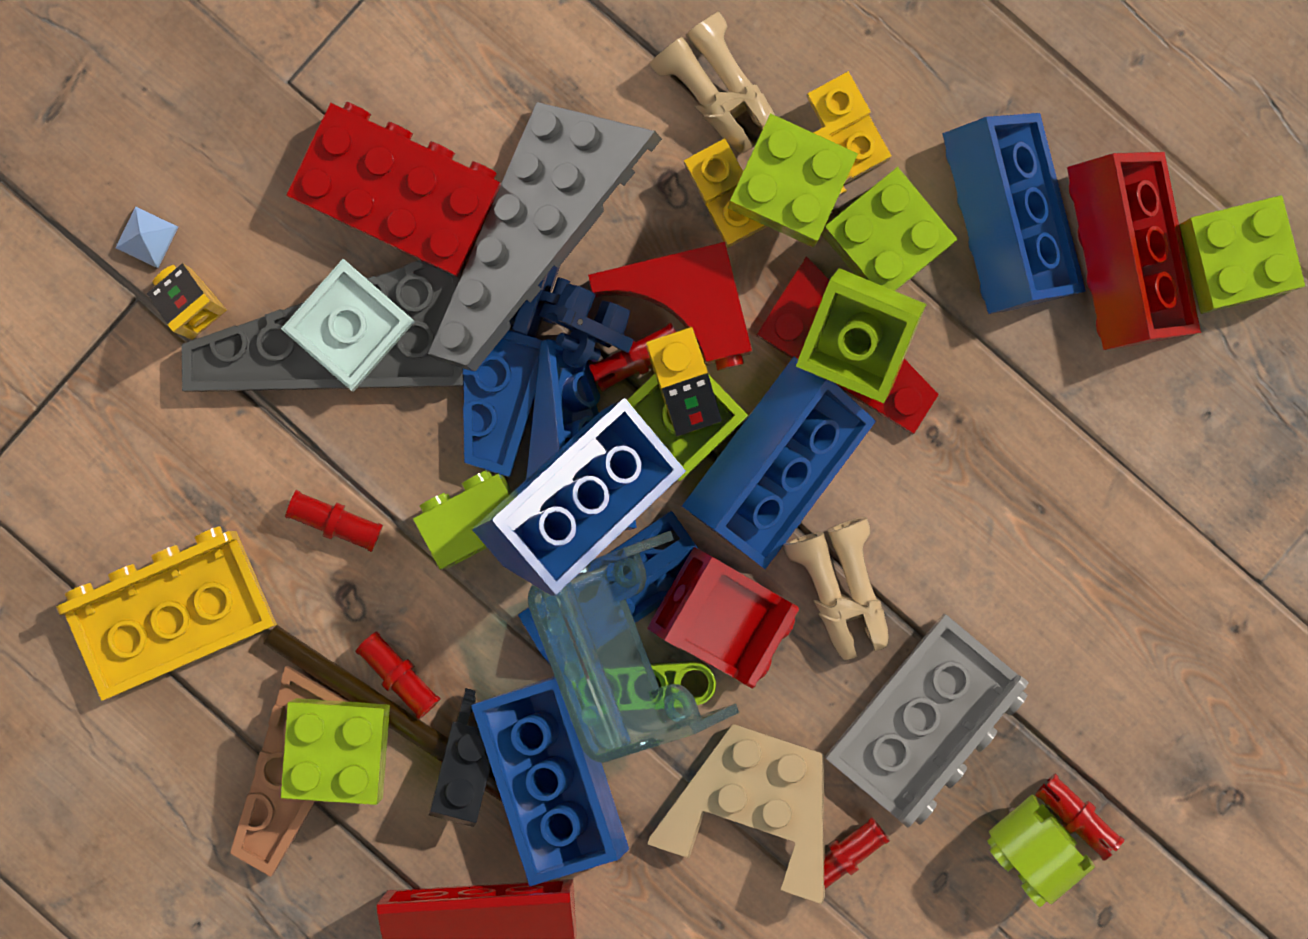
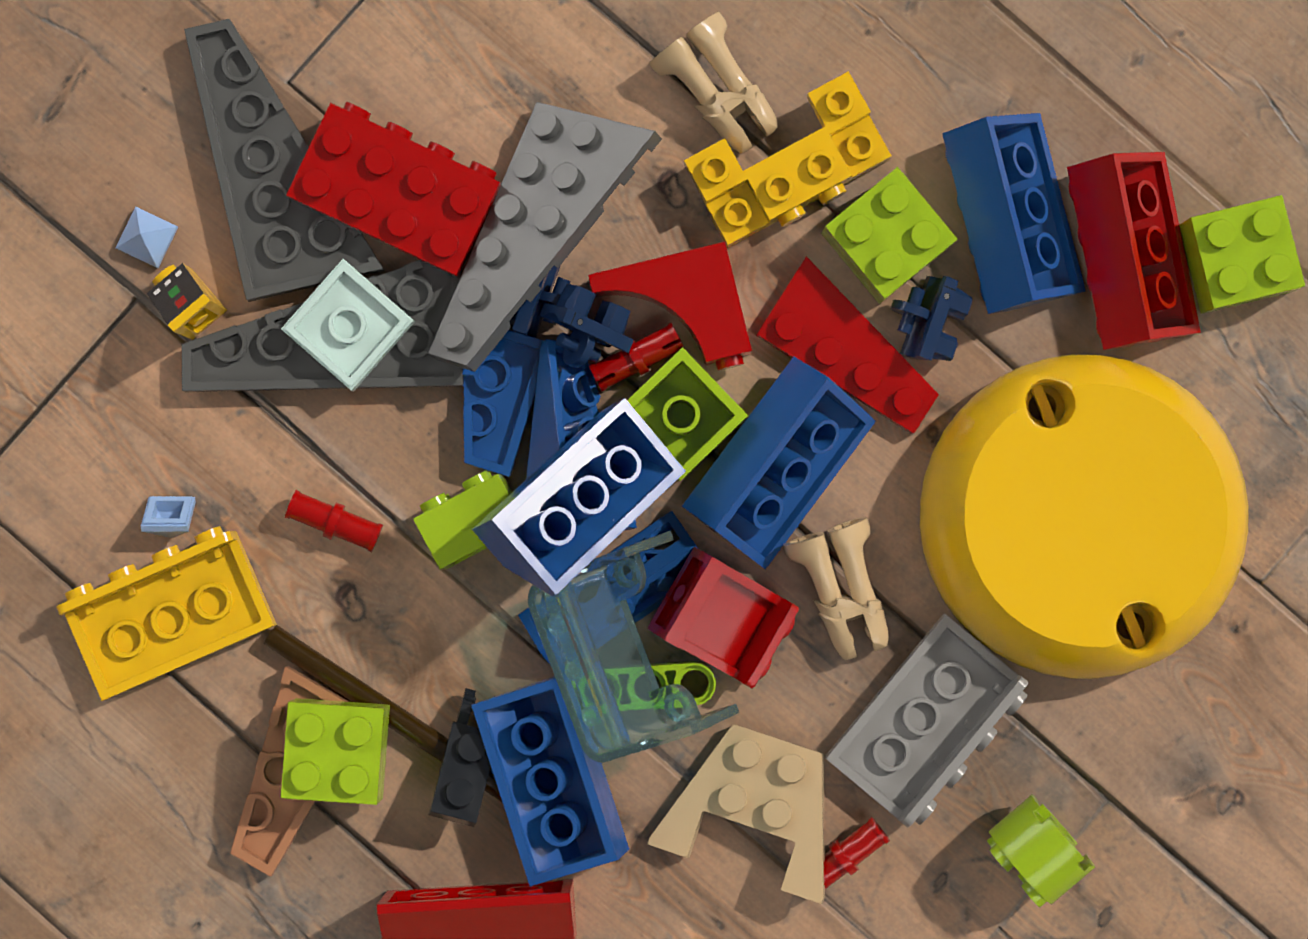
(168, 515): none -> light blue slope
(256, 157): none -> dark grey wing
(397, 674): red pin -> none
(683, 381): slope -> none
(792, 180): lime brick -> none
(860, 335): lime brick -> none
(925, 316): none -> dark blue hips
(1079, 817): red pin -> none
(1092, 515): none -> yellow cylinder

